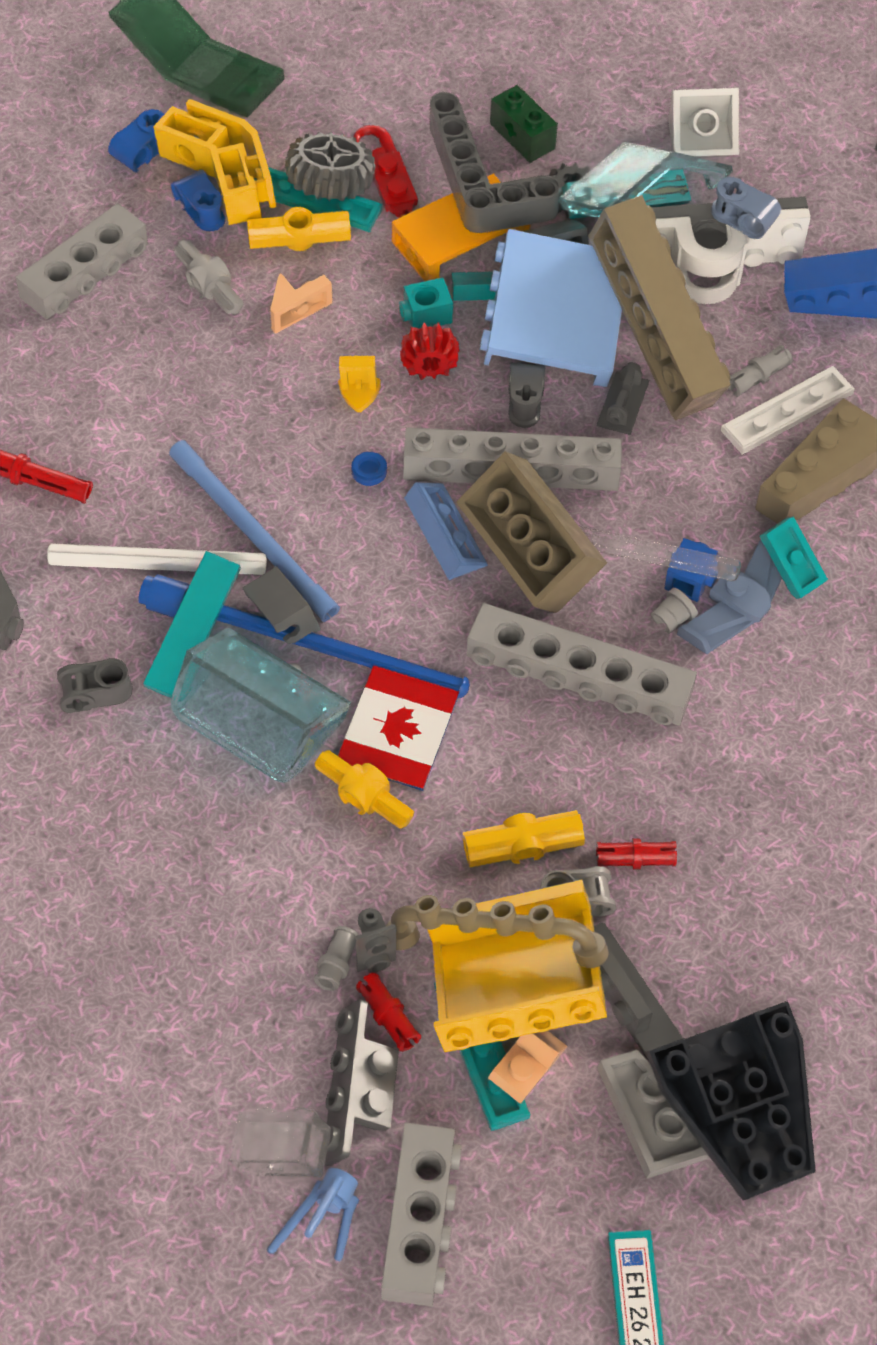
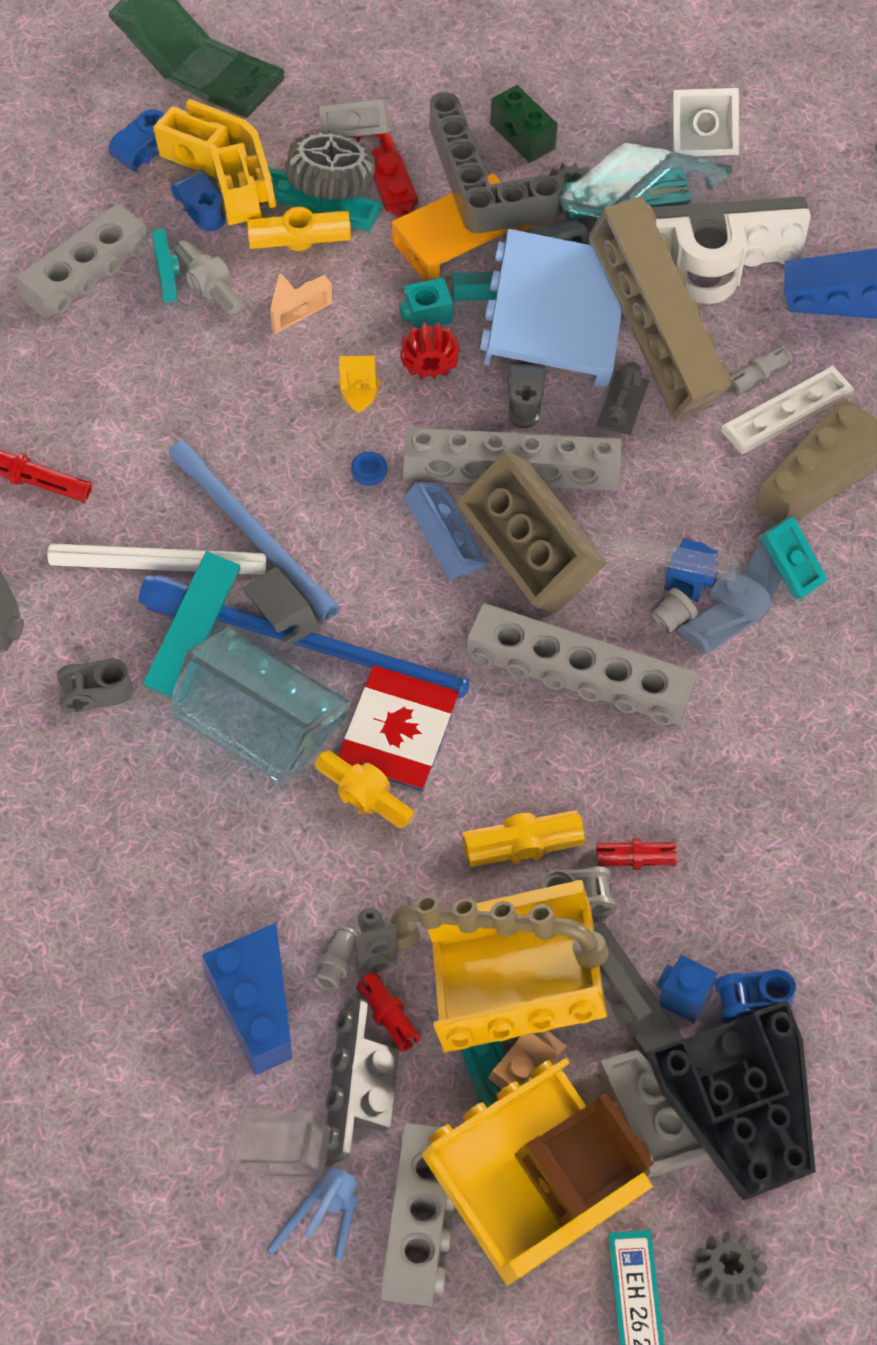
(166, 265): none -> teal plate
(252, 996): none -> blue wedge
(355, 118): none -> light grey tile
(493, 1190): none -> yellow panel
(584, 1159): none -> reddish brown panel
(686, 988): none -> blue brick
(744, 1278): none -> dark grey gear
(745, 210): sand blue piece -> none
(748, 994): none -> blue piece

